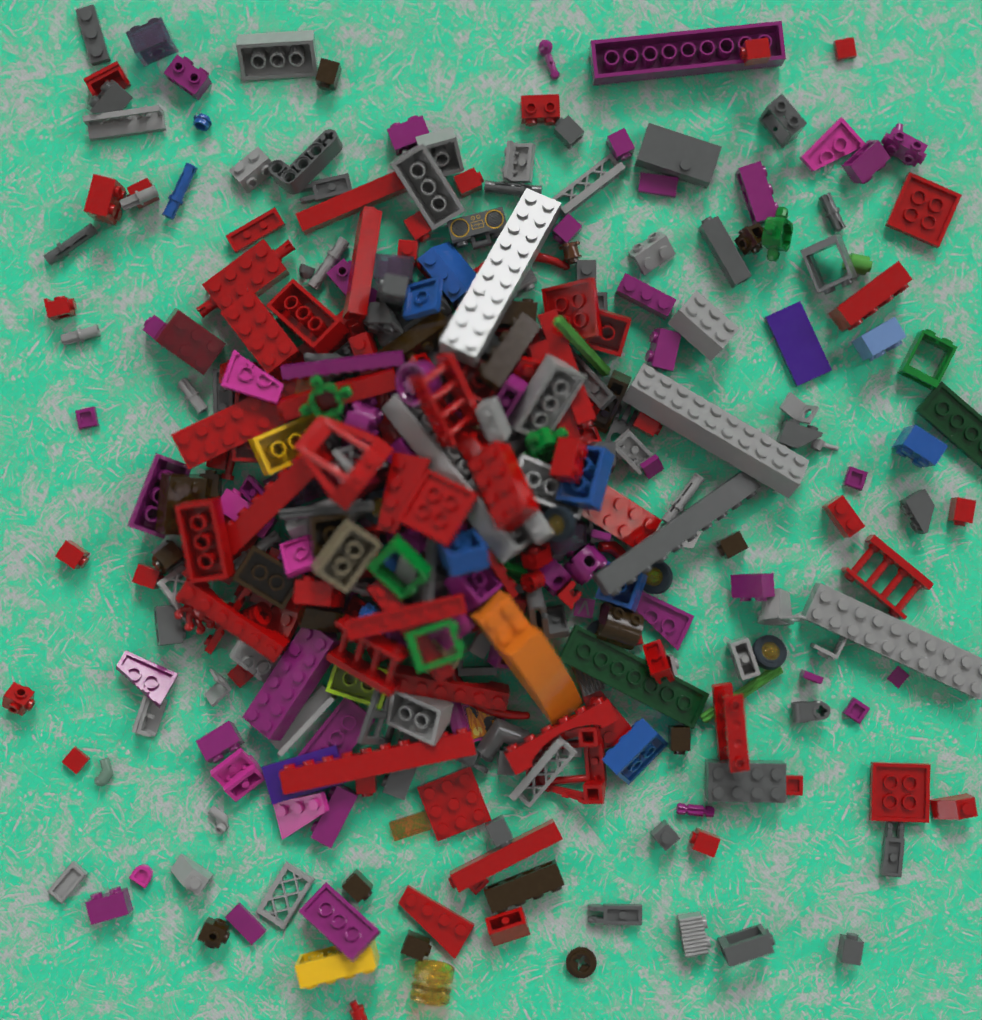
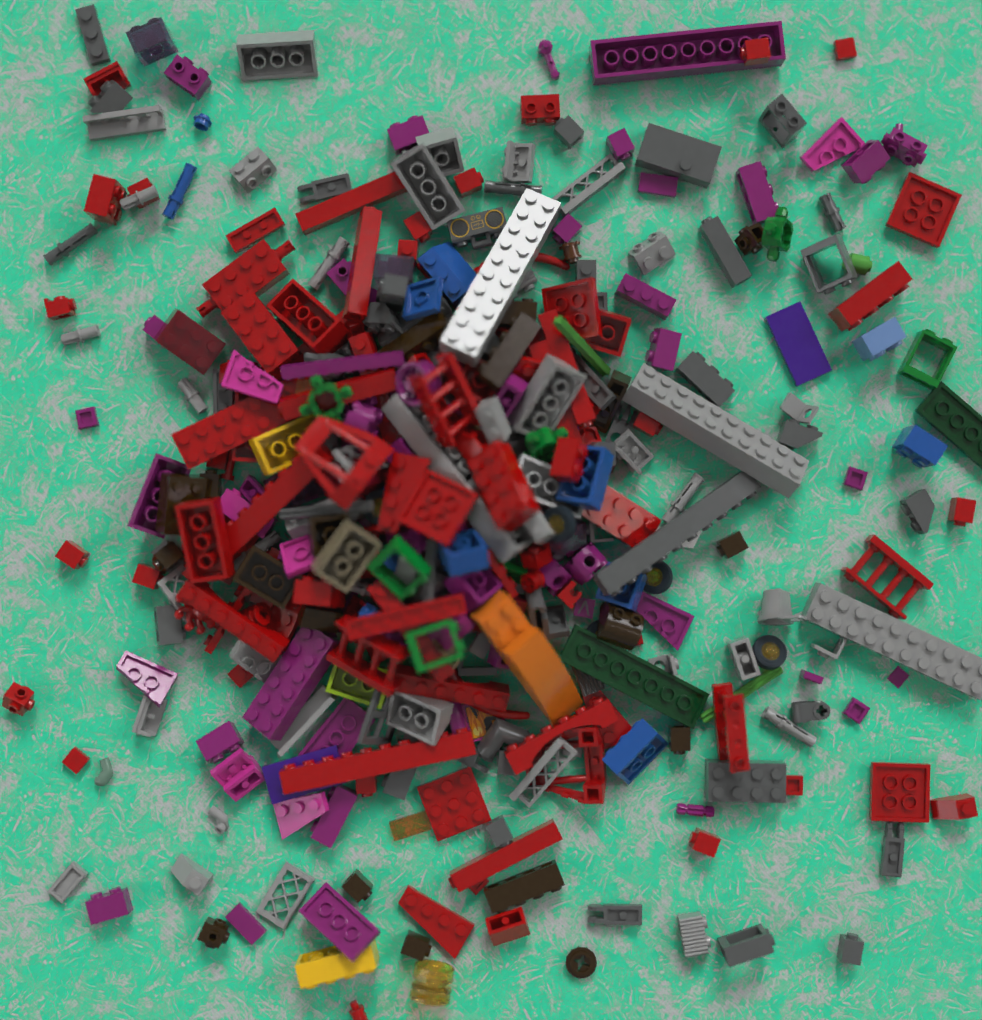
(142, 875): dark pink tile -> none
(219, 690): light grey bracket -> none
(306, 271): dark grey hinge -> none
(308, 164): dark grey beam -> none
(328, 74): dark brown brick -> none
(600, 535): magenta tile -> none
(612, 548): red arm -> none
(652, 466): magenta tile -> none
(658, 661): red hinge -> none
(665, 835): dark grey brick -> none
(703, 325): light grey brick -> none
(705, 379): none -> dark grey brick
(752, 586): magenta brick -> none
(785, 724): none -> light grey pin
(817, 445): light grey hand -> none
(843, 516): red brick -> none

